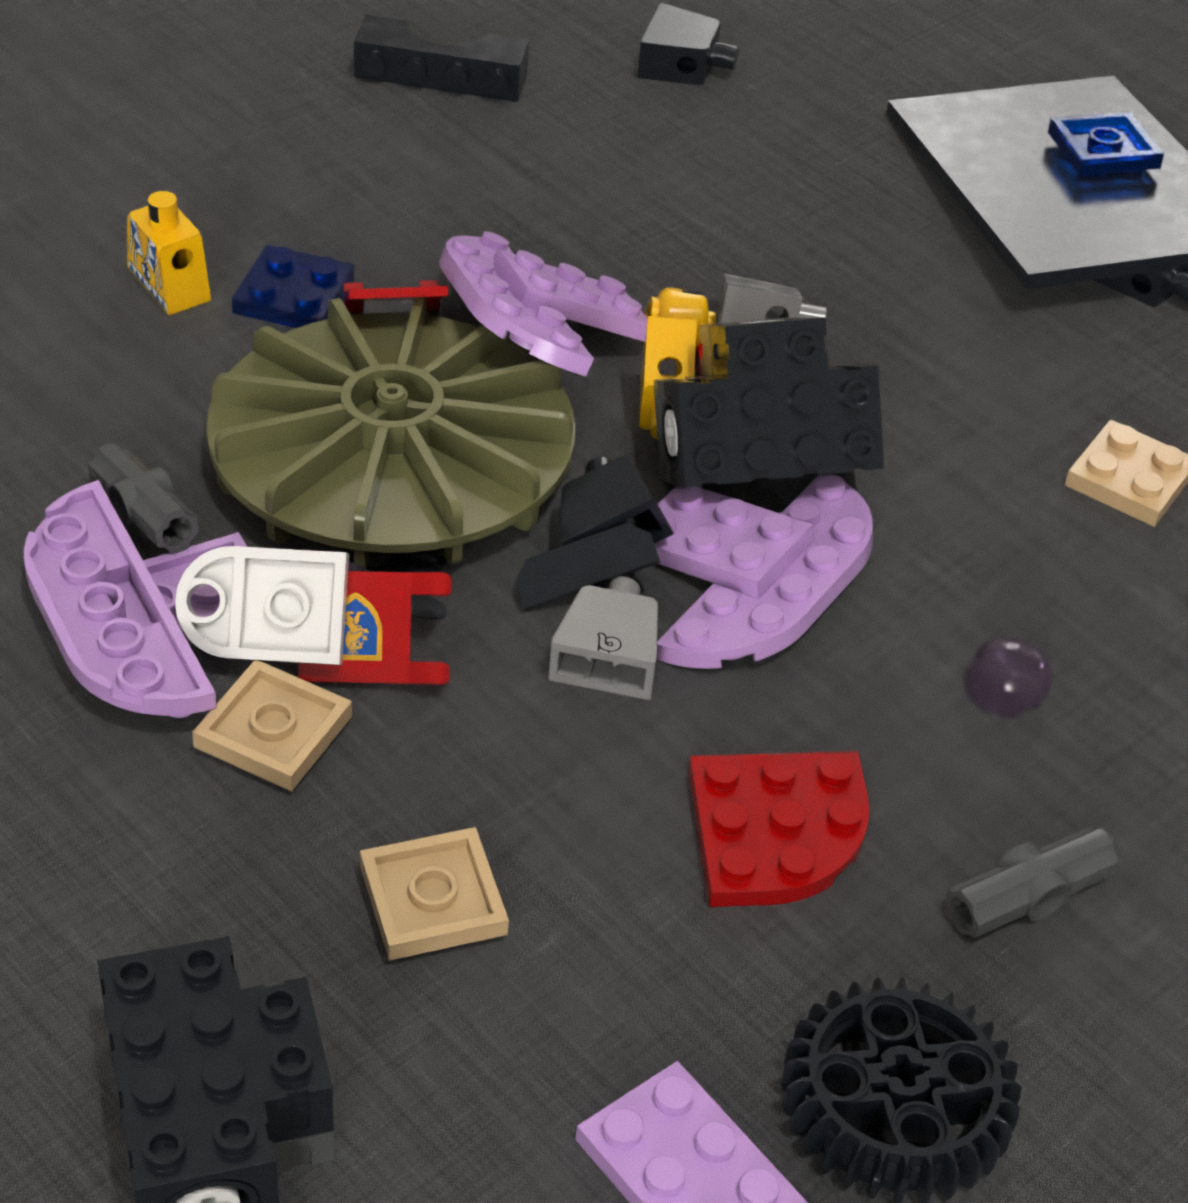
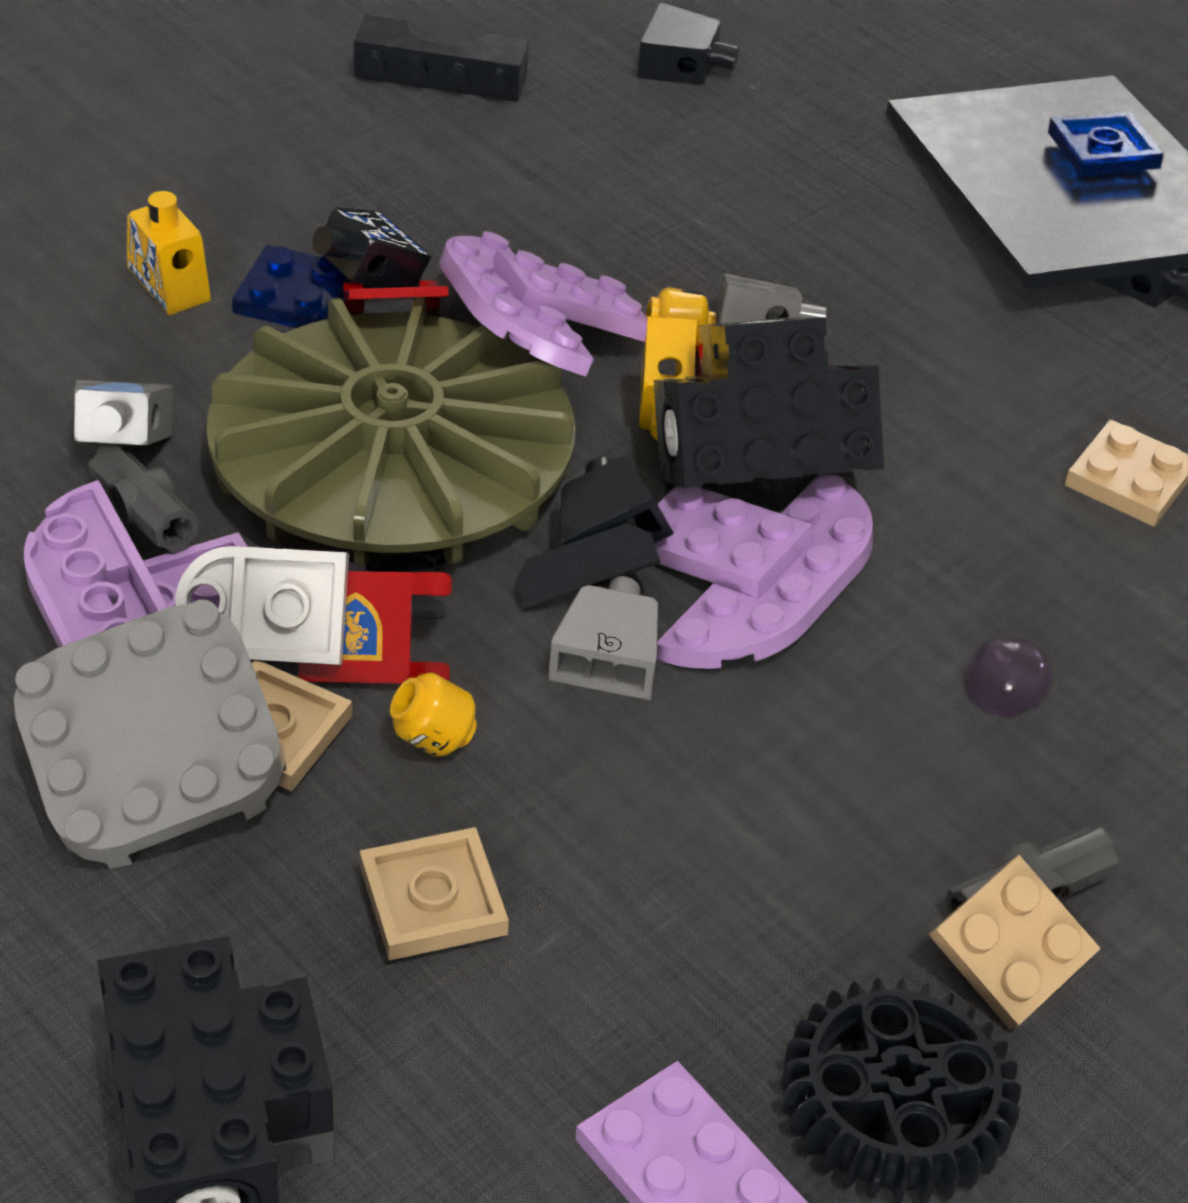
(122, 412): none -> torso
(147, 732): none -> light grey plate
(360, 243): none -> black torso
(433, 714): none -> yellow head
(777, 823): red plate -> none
(1014, 942): none -> tan plate

